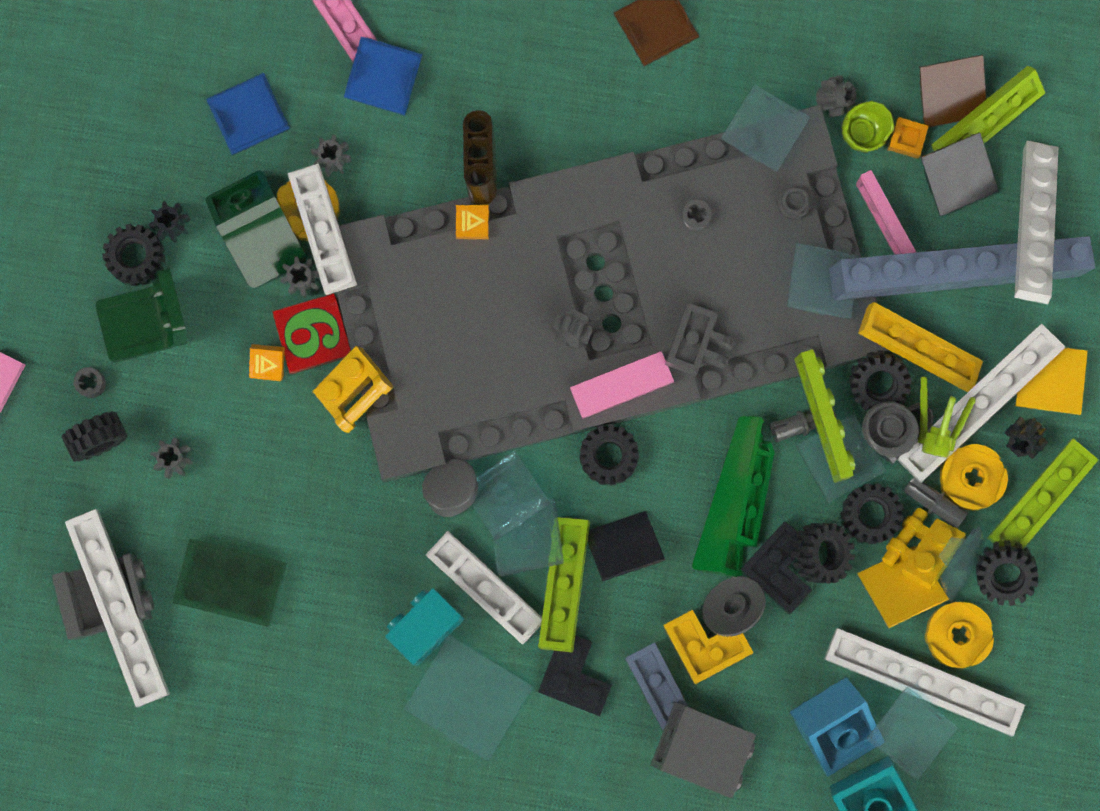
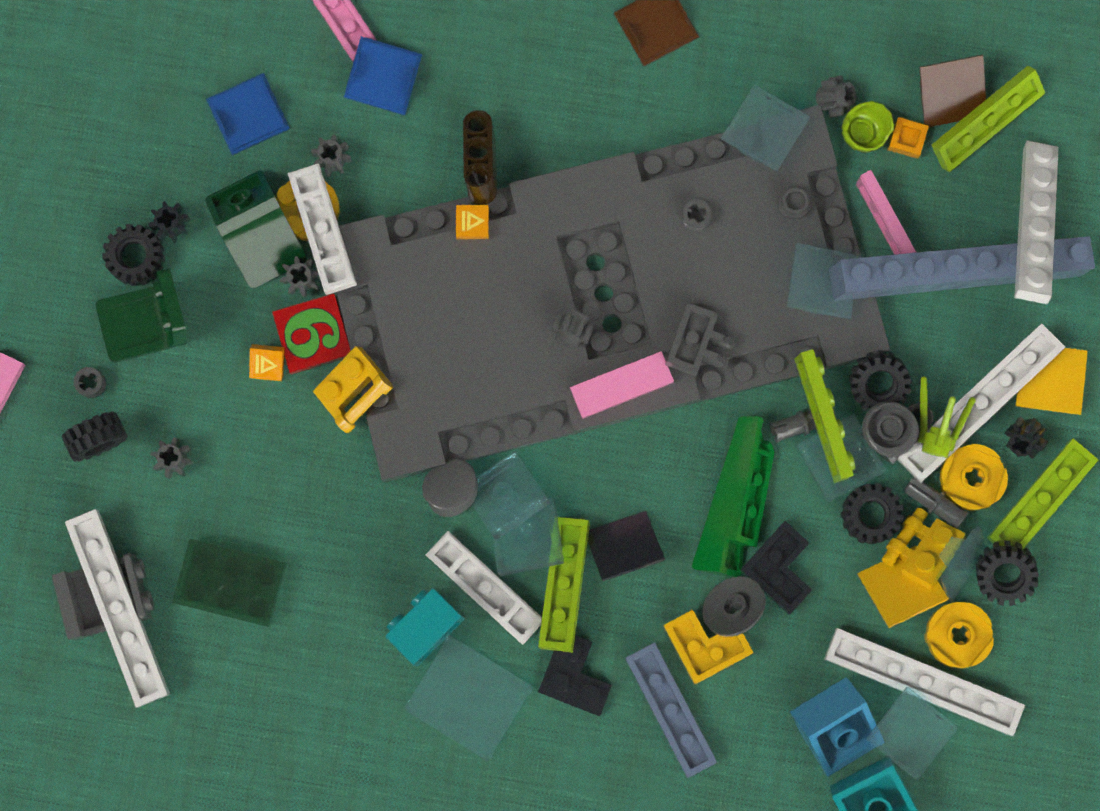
(604, 435): black tyre -> none
(703, 750): dark grey panel -> none
(808, 549): black tyre -> none
(920, 347): yellow plate -> none
(959, 174): piece -> none

